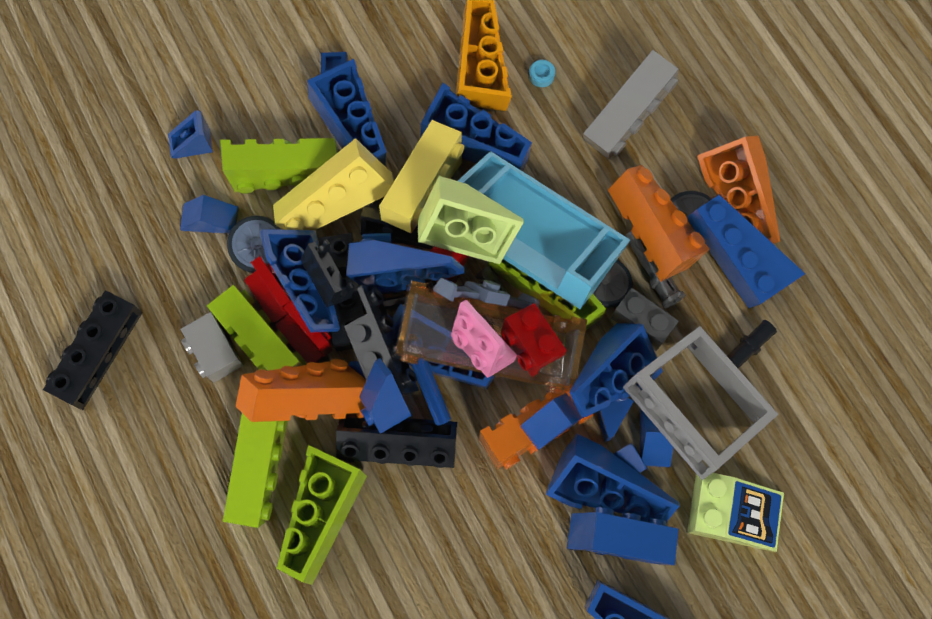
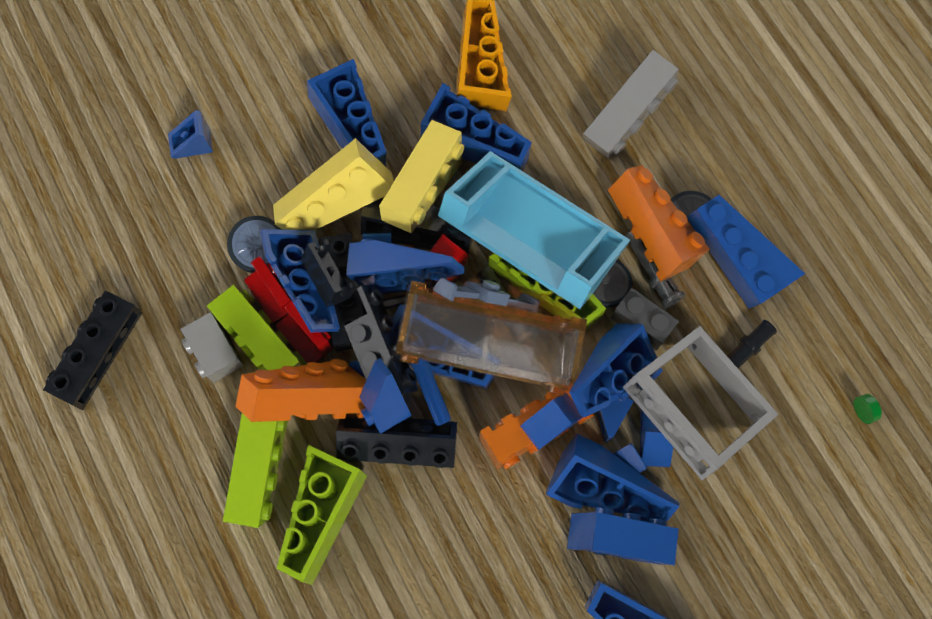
(208, 215): blue slope -> none
(274, 164): lime wedge -> none
(332, 59): blue tile -> none
(467, 222): yellowish green slope -> none
(480, 341): bright pink bracket -> none
(532, 339): red bracket -> none
(542, 73): medium azure tile -> none
(736, 511): slope -> none
(742, 178): orange wedge -> none
(867, 408): none -> green tile

